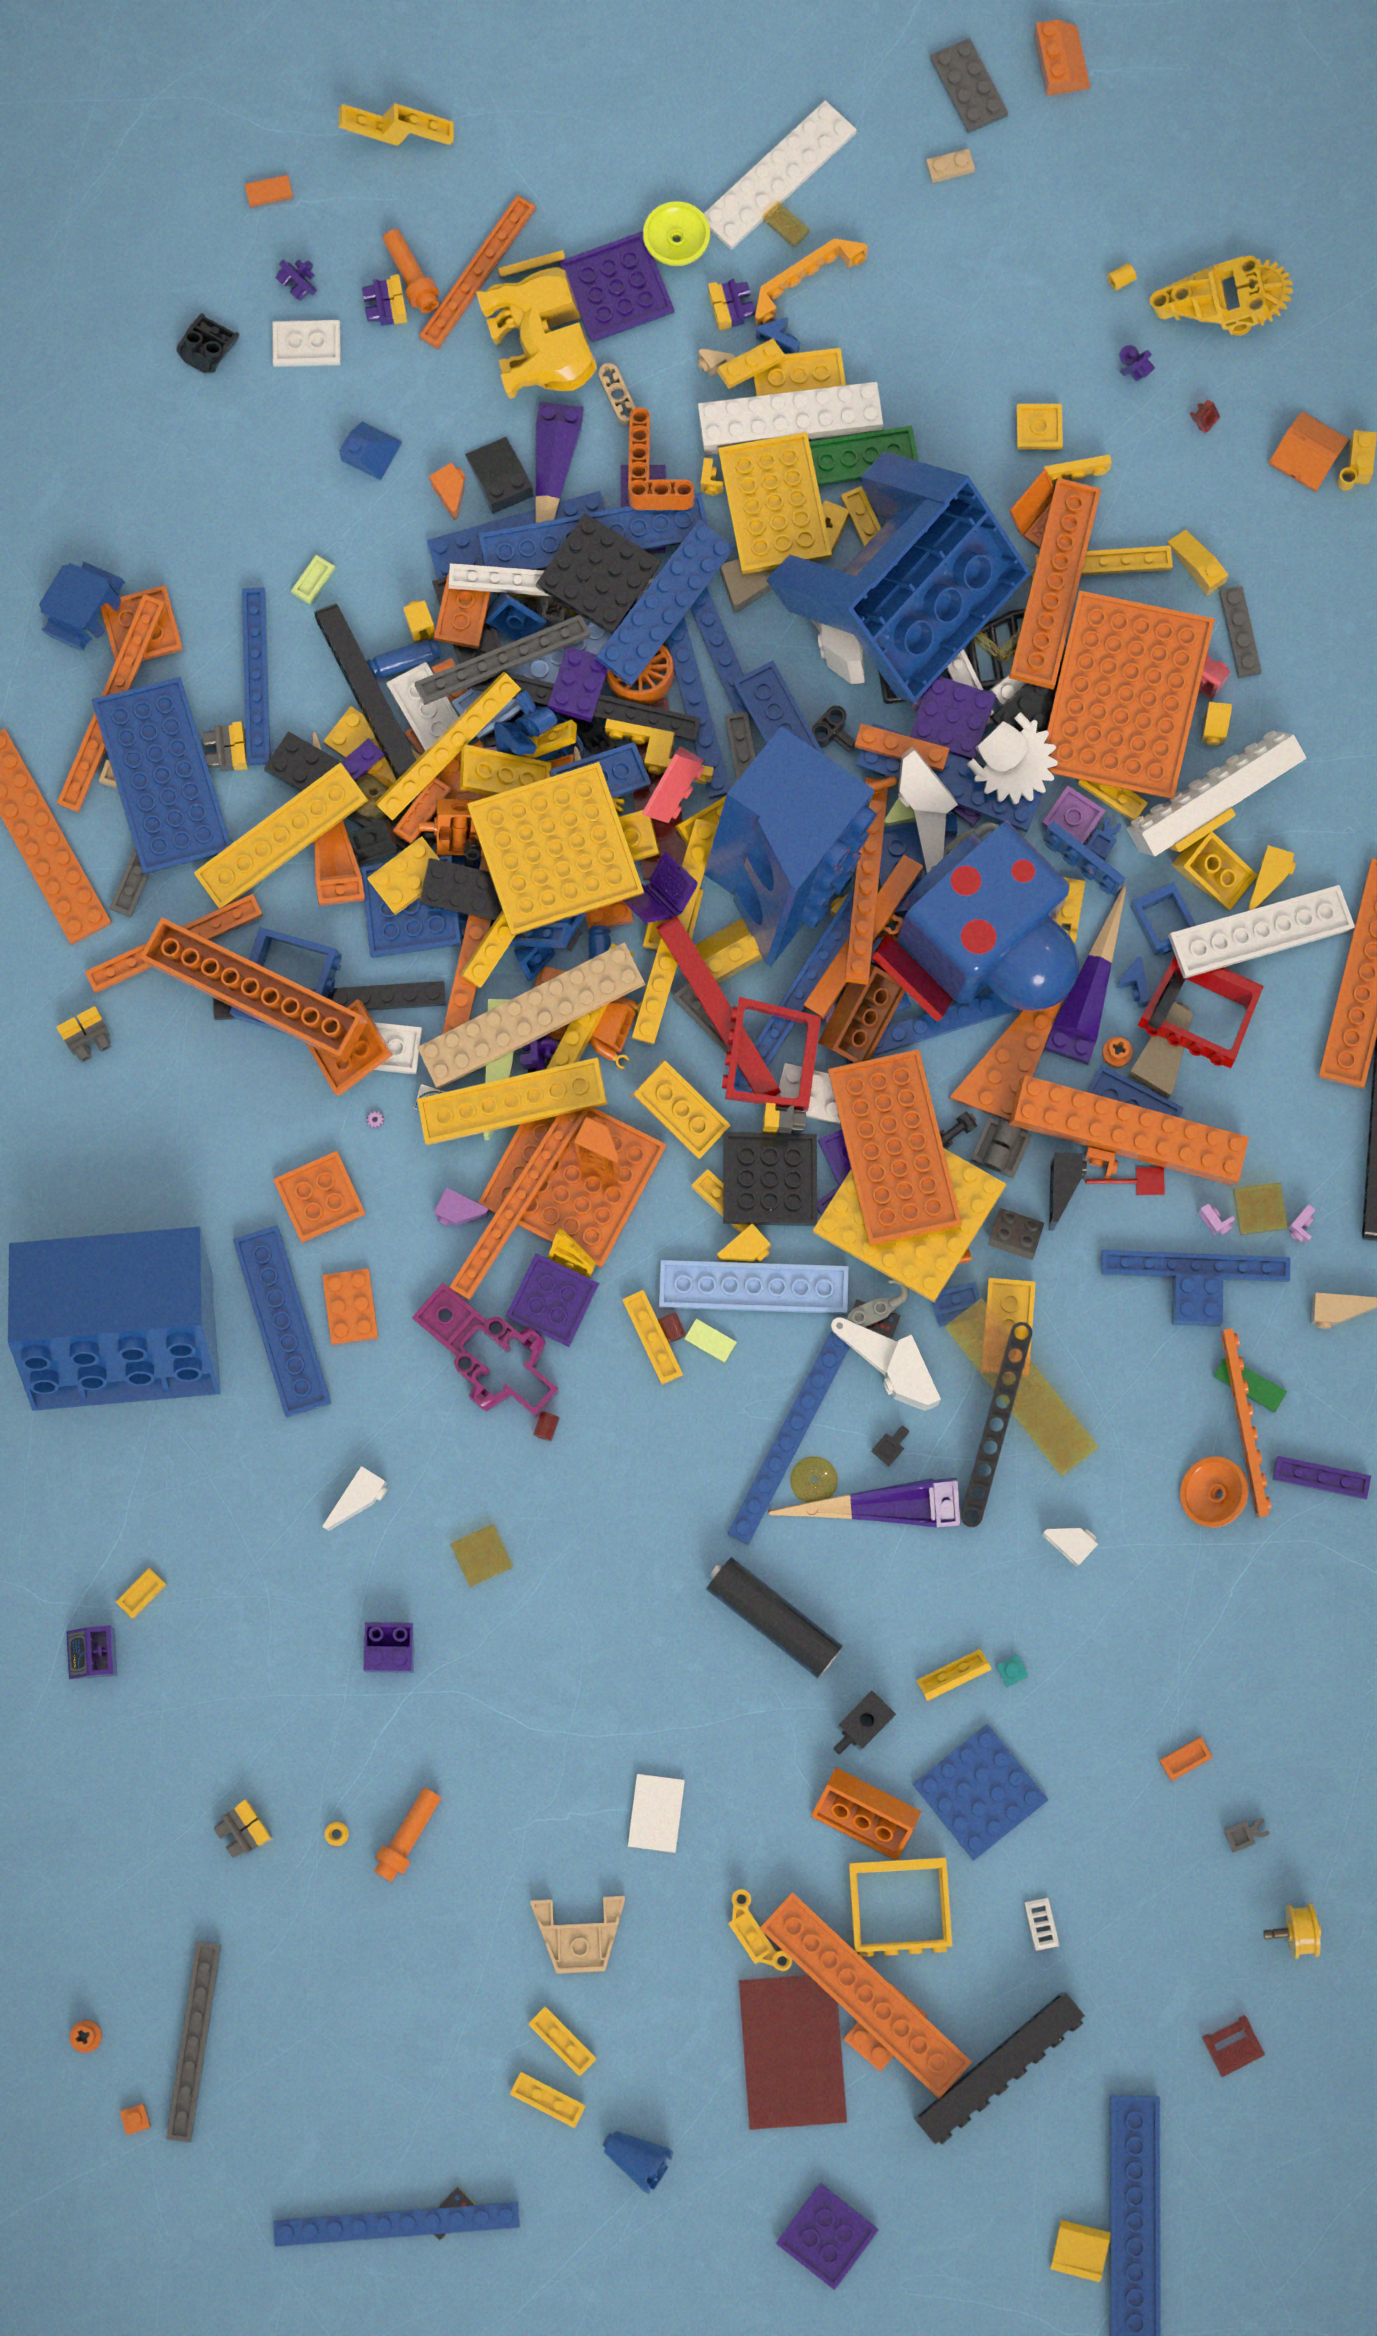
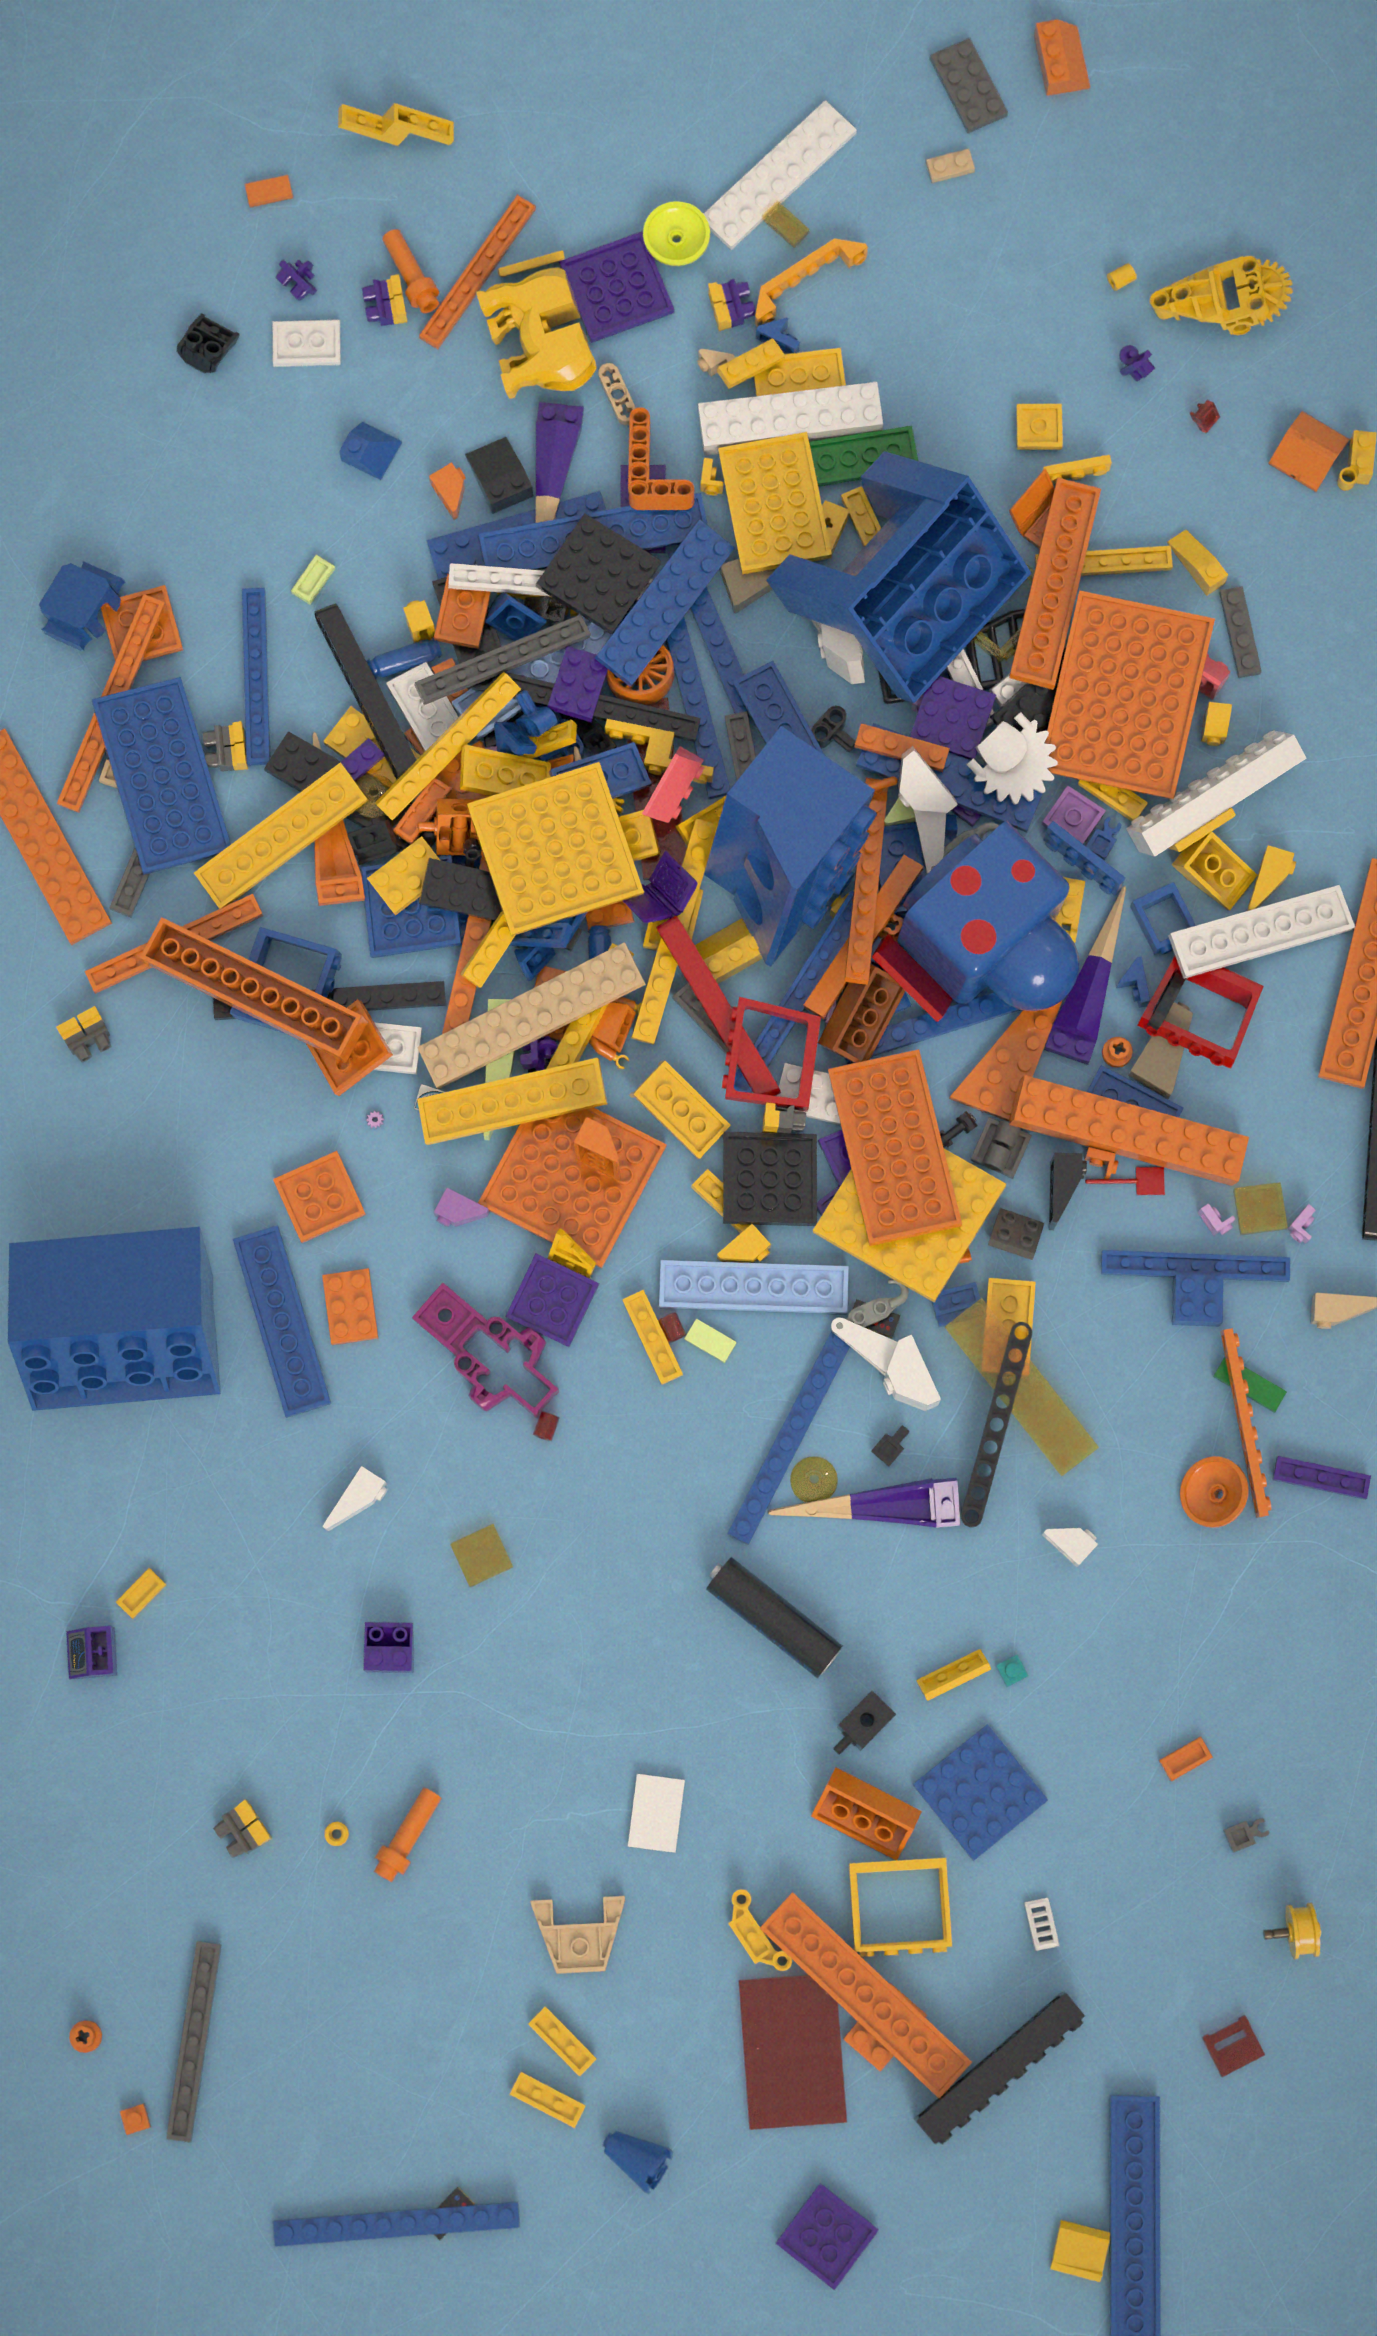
(516, 1203): orange plate -> none

